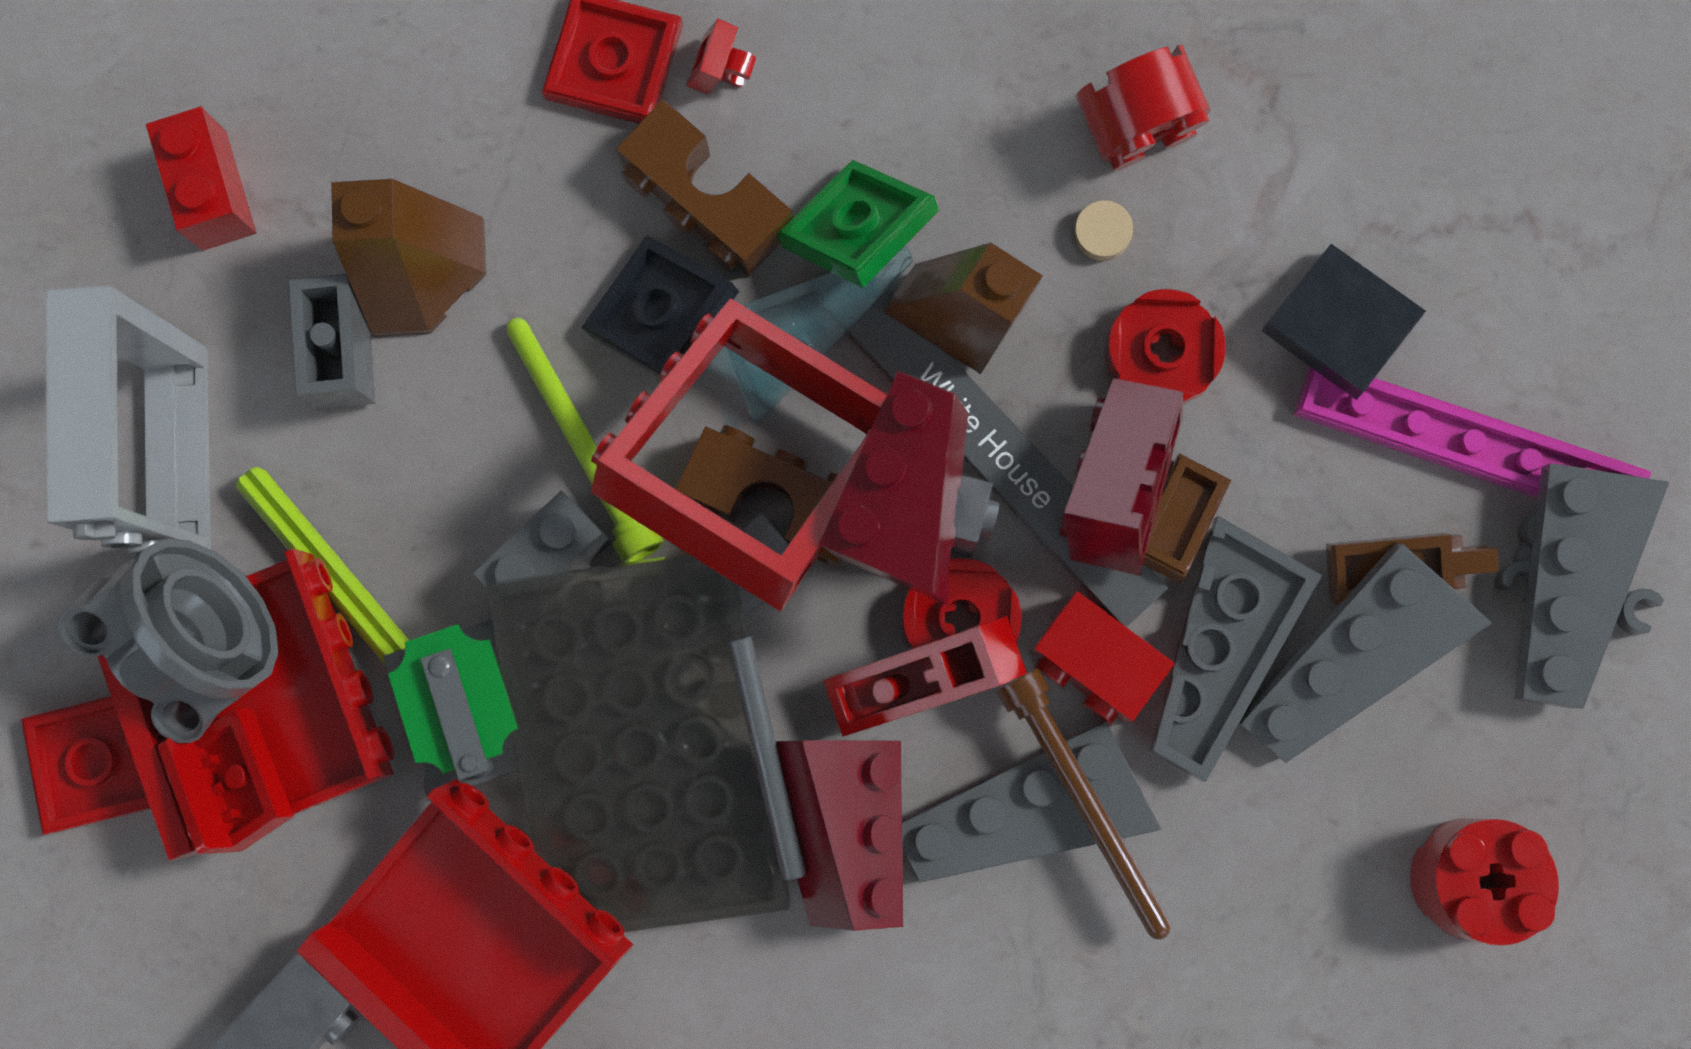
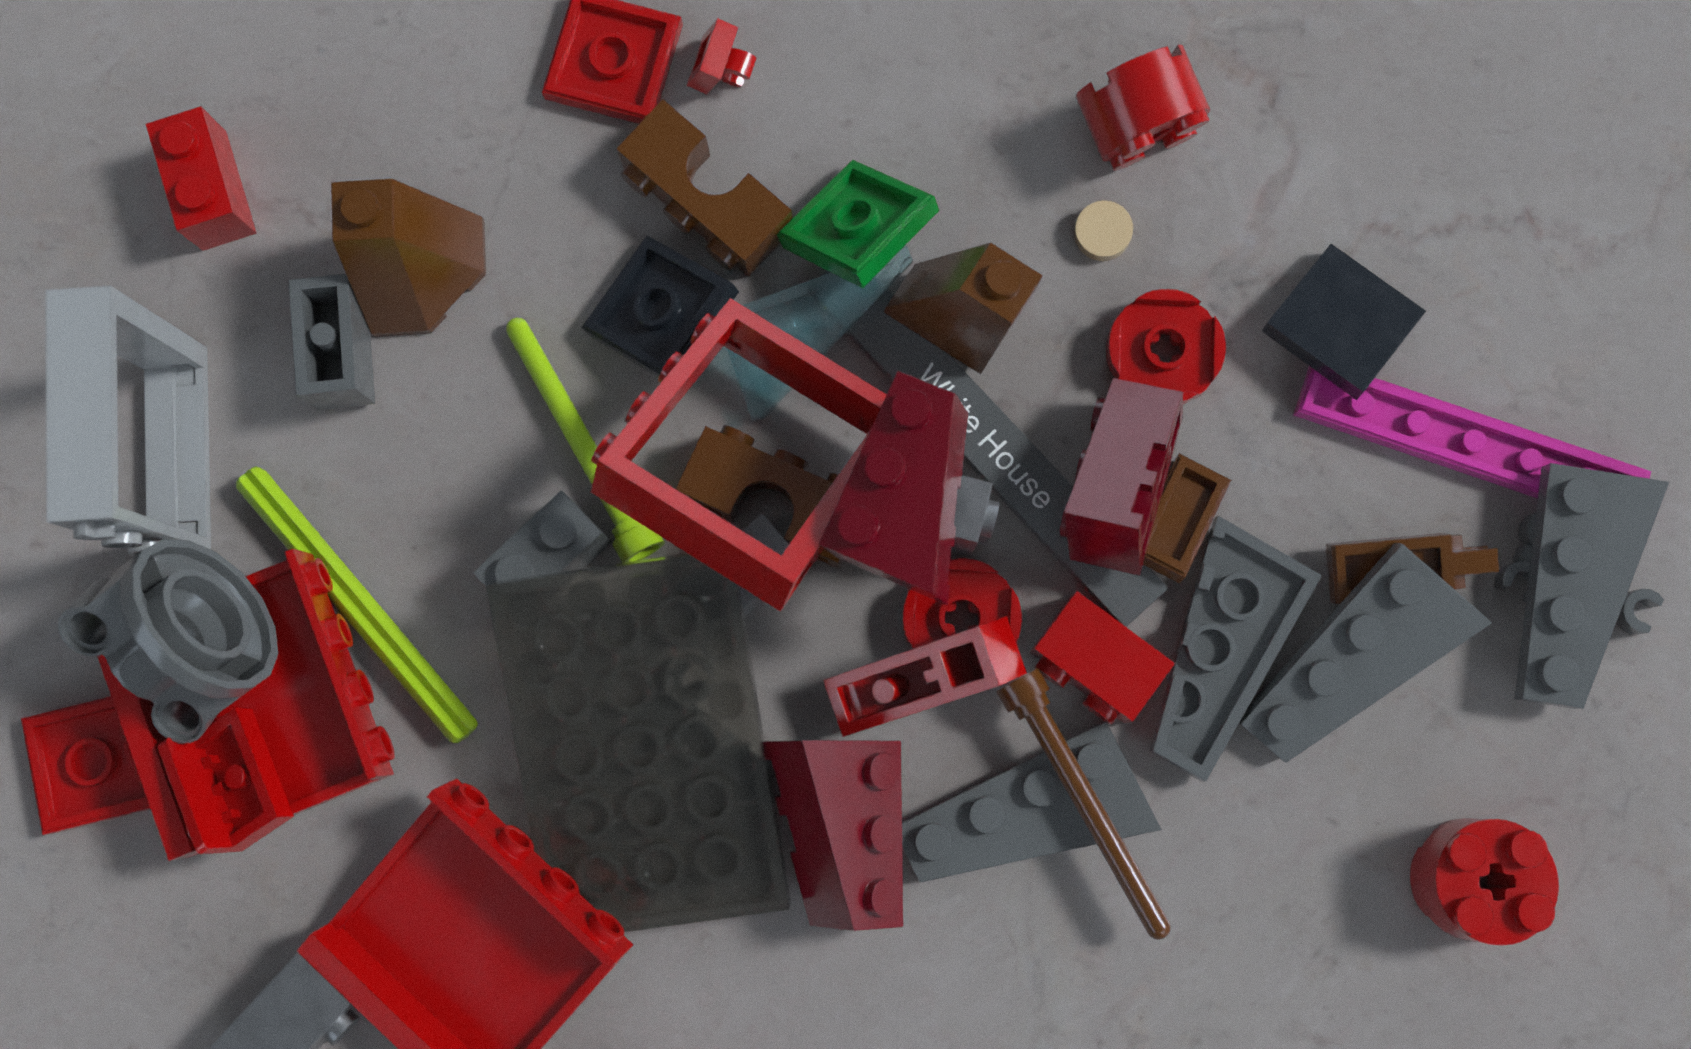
(455, 705): piece -> none
(766, 757): dark grey bar -> none

